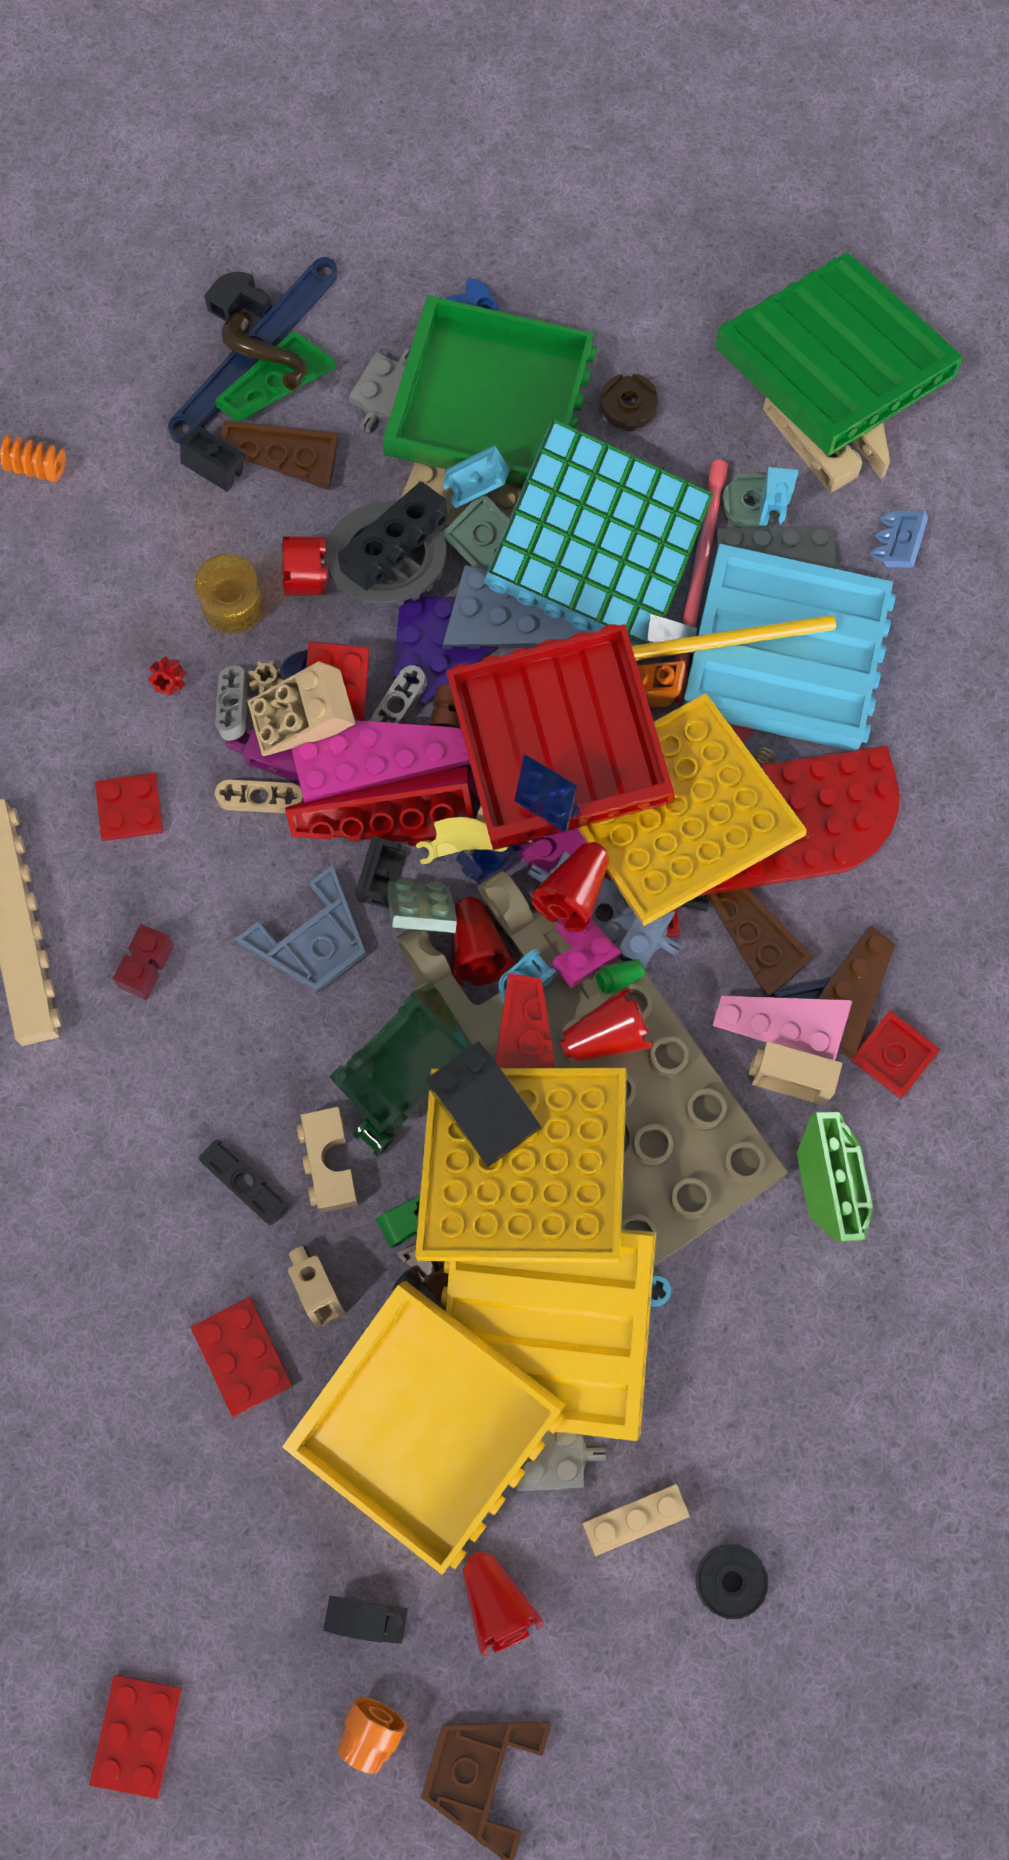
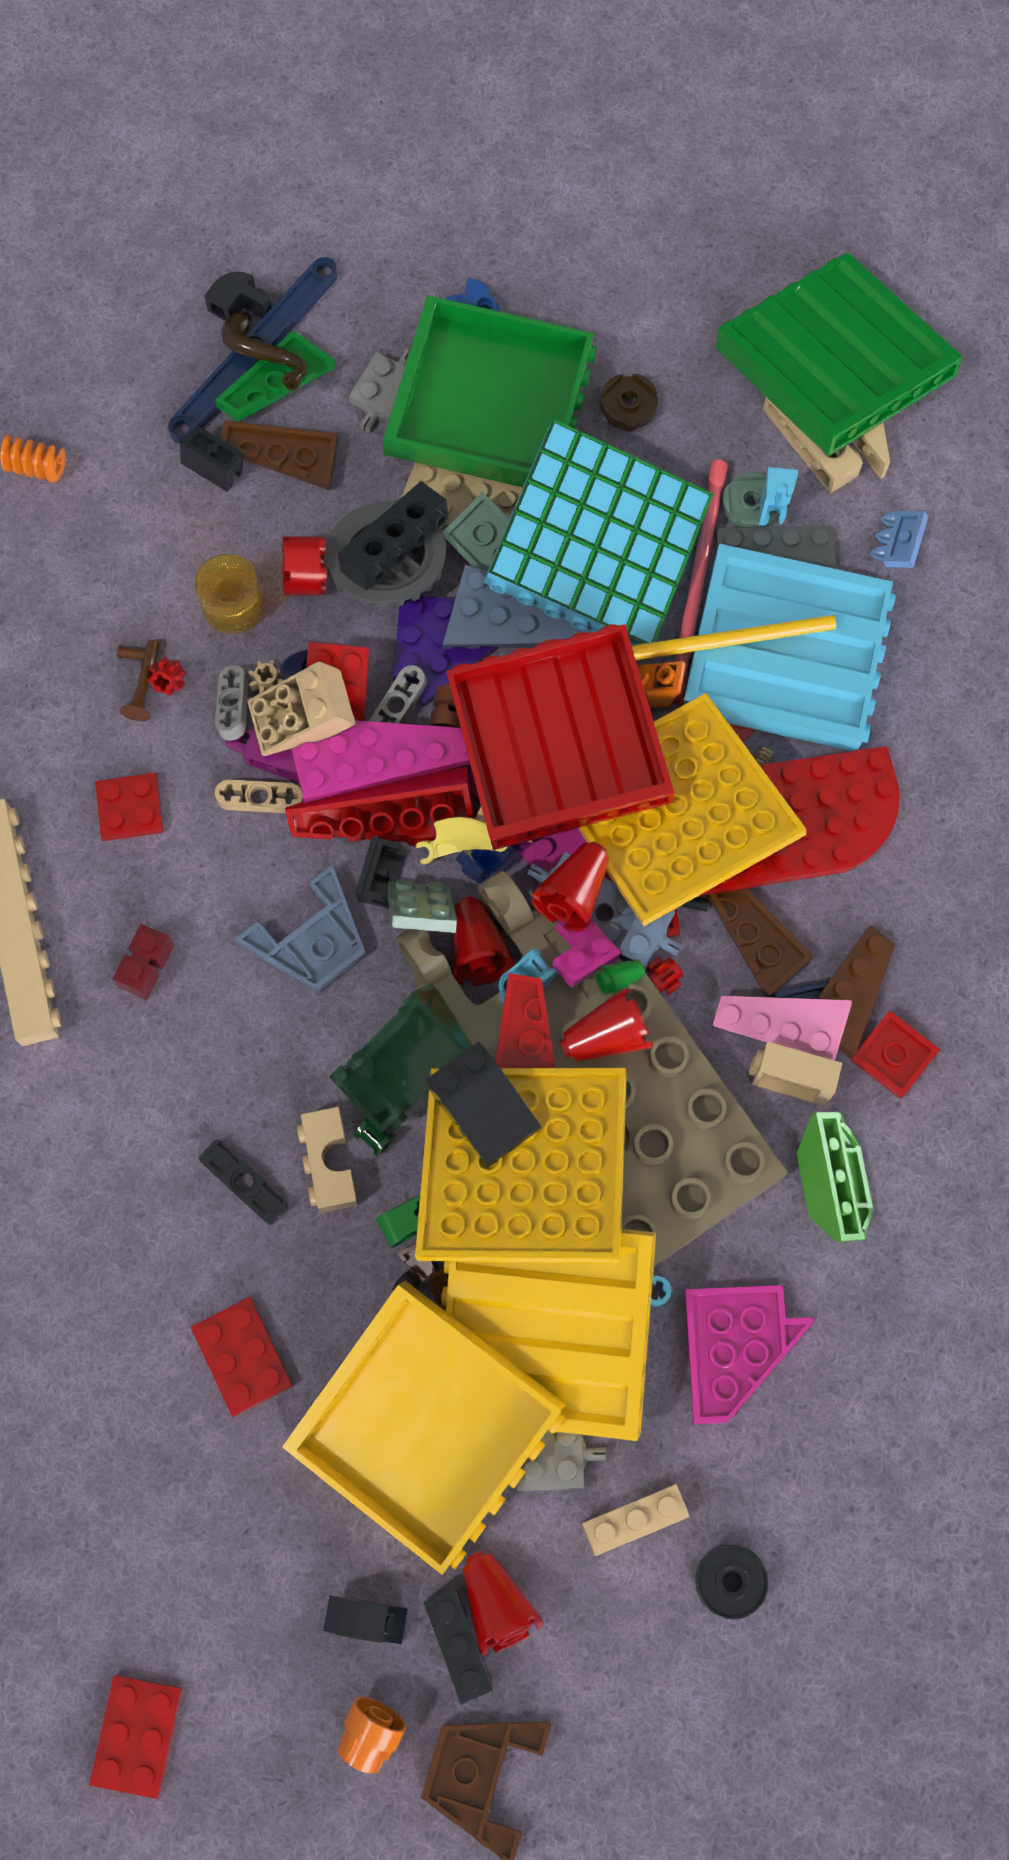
(136, 707): none -> reddish brown piece
(314, 1287): tan torso -> none
(458, 1646): none -> black arch
(476, 476): medium azure hinge -> none
(546, 793): clear blue hinge -> none
(665, 629): flat silver sticker -> none
(665, 975): none -> red gear
(734, 1345): none -> dark pink wing

